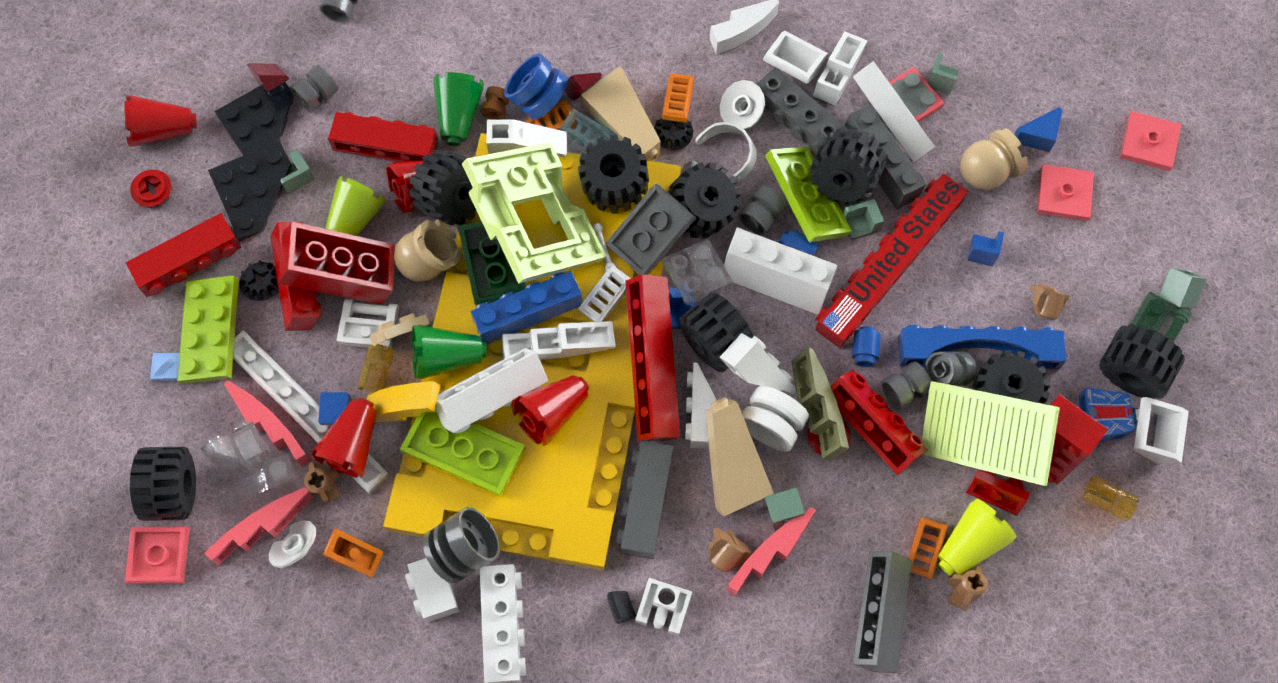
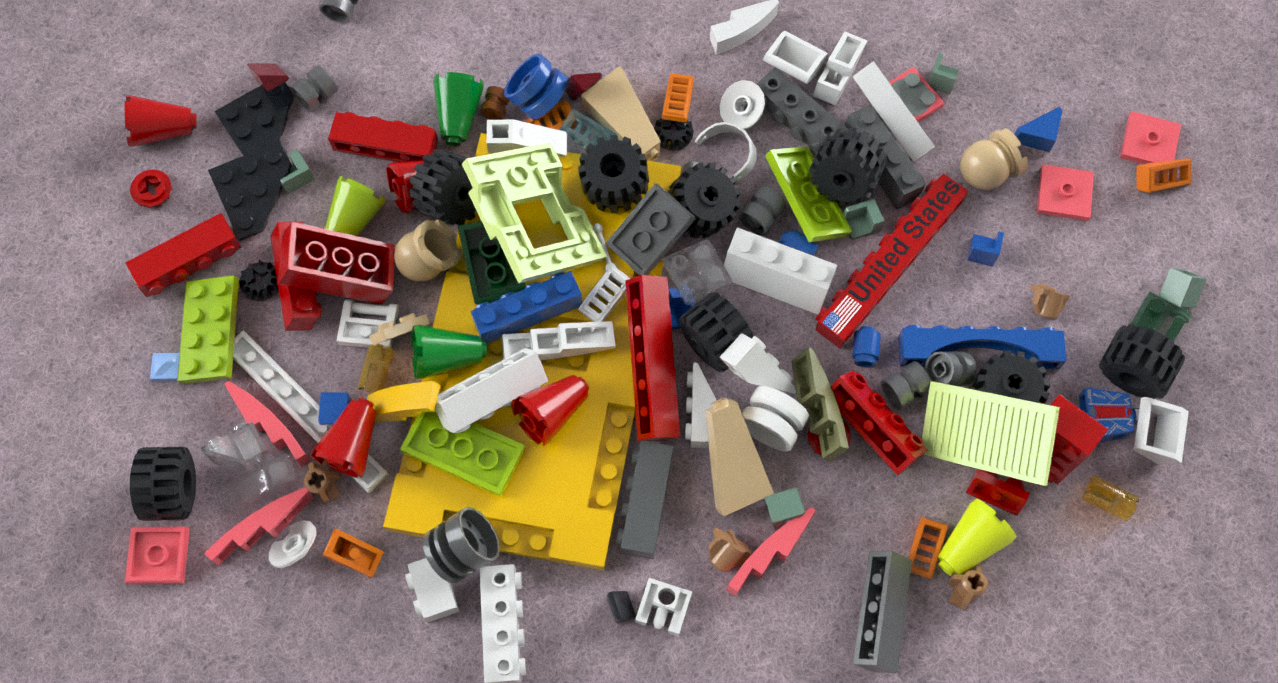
(1148, 175): none -> orange slope

